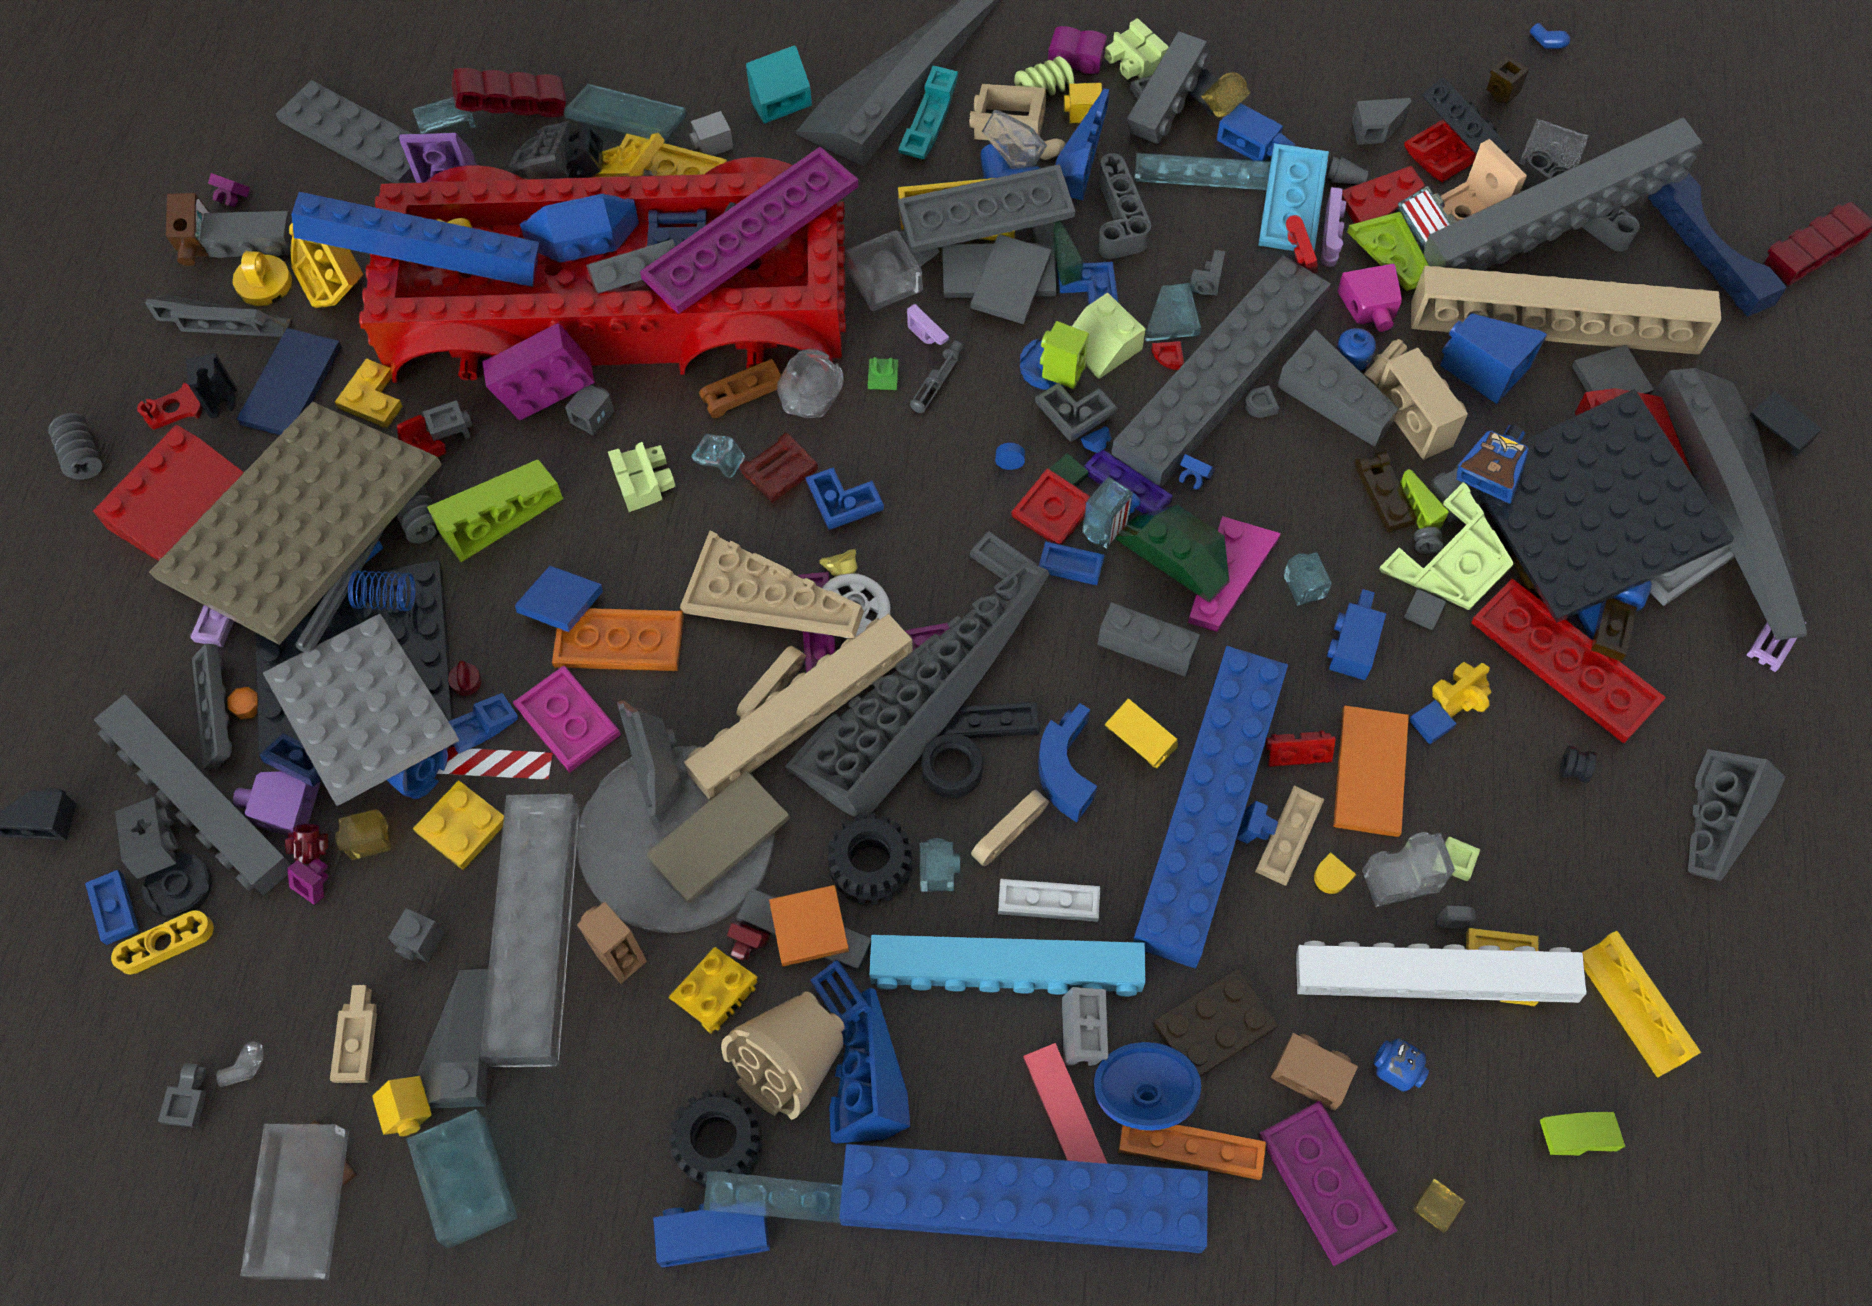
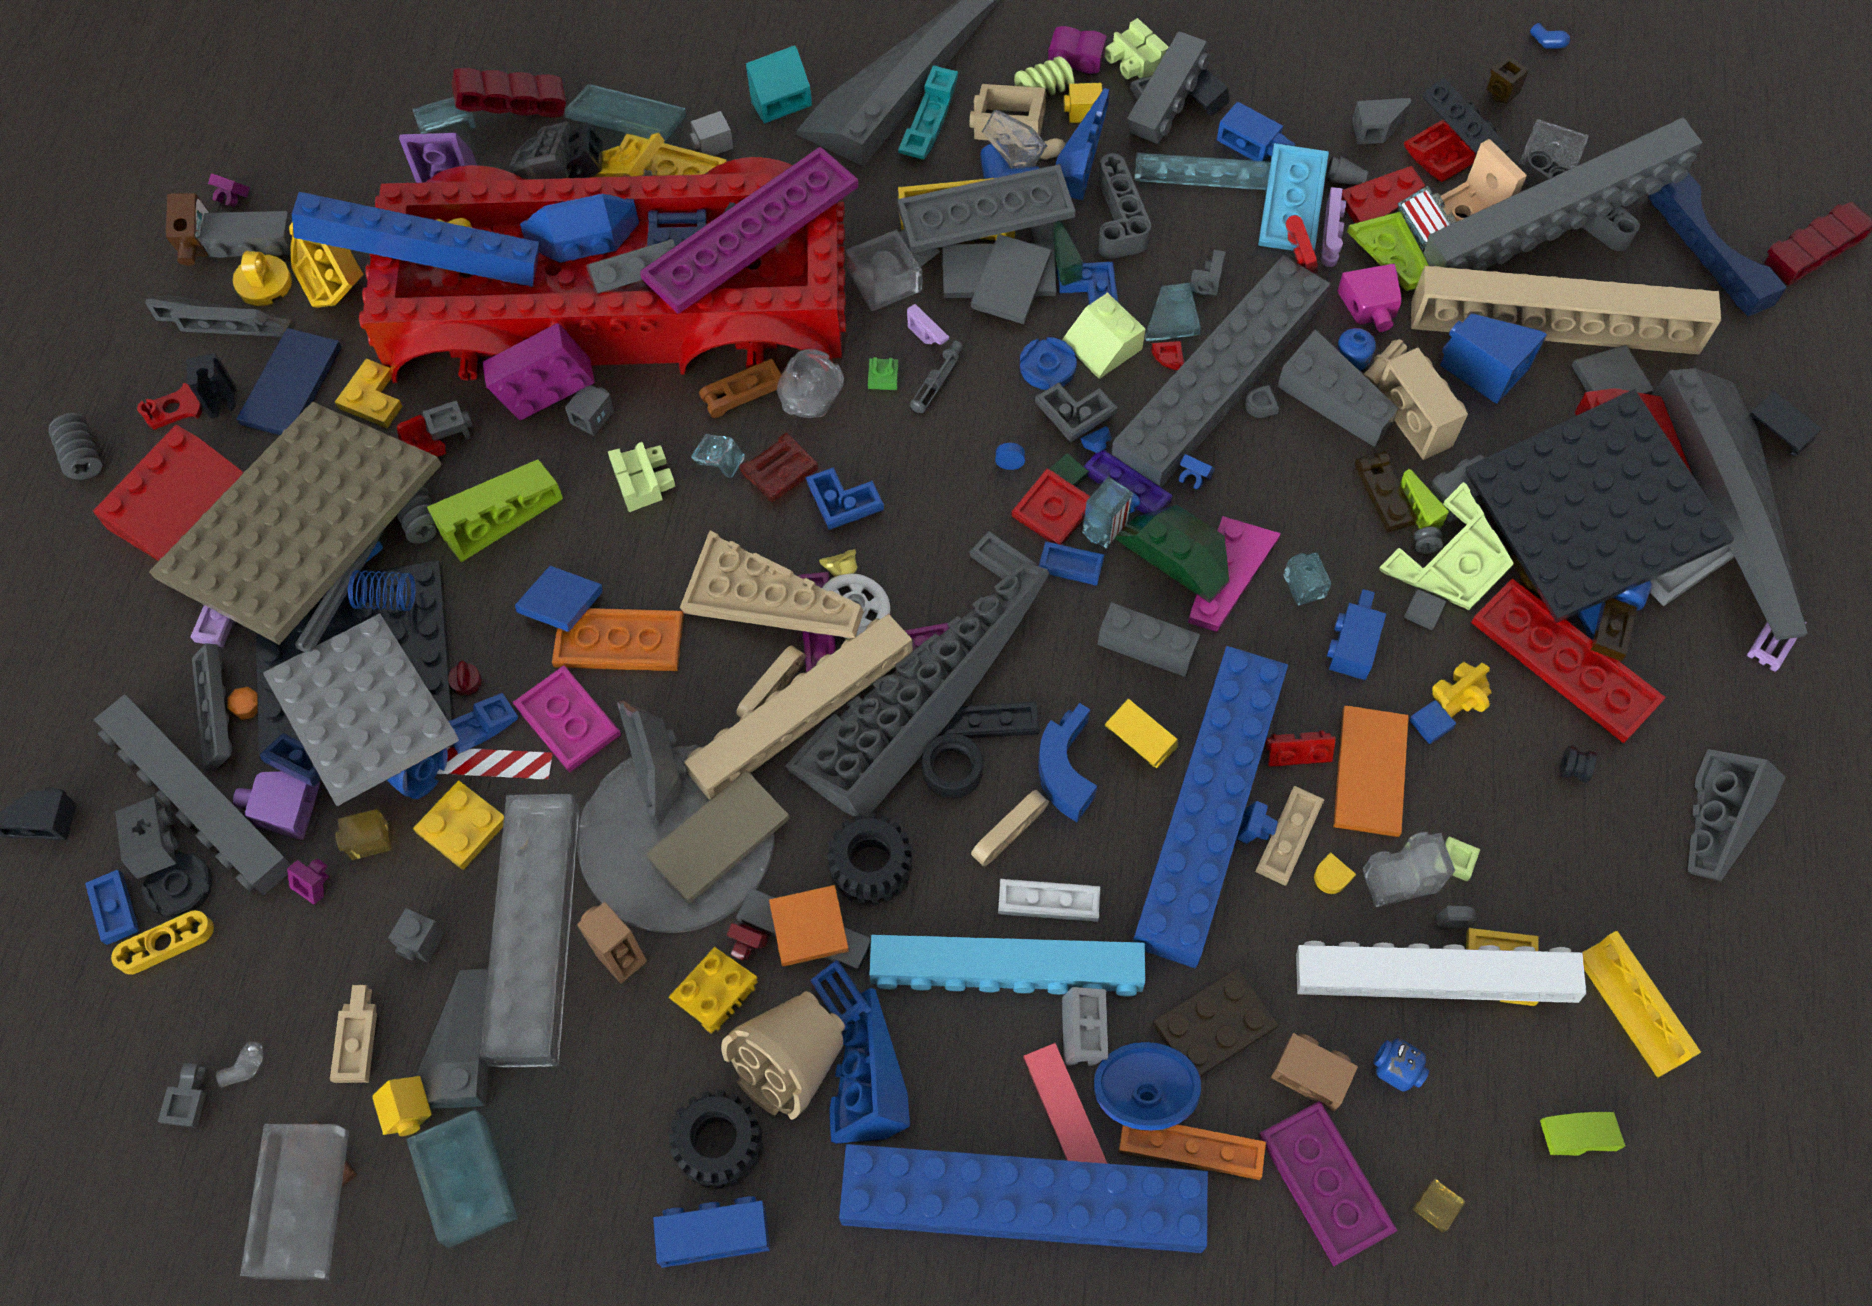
(306, 843): dark red gear -> none
(348, 131): dark grey plate -> none
(772, 1197): clear light blue plate -> none
(938, 865): clear light blue brick -> none
(1064, 354): lime brick -> none
(1226, 94): clear yellow brick -> none
(1495, 463): torso -> none

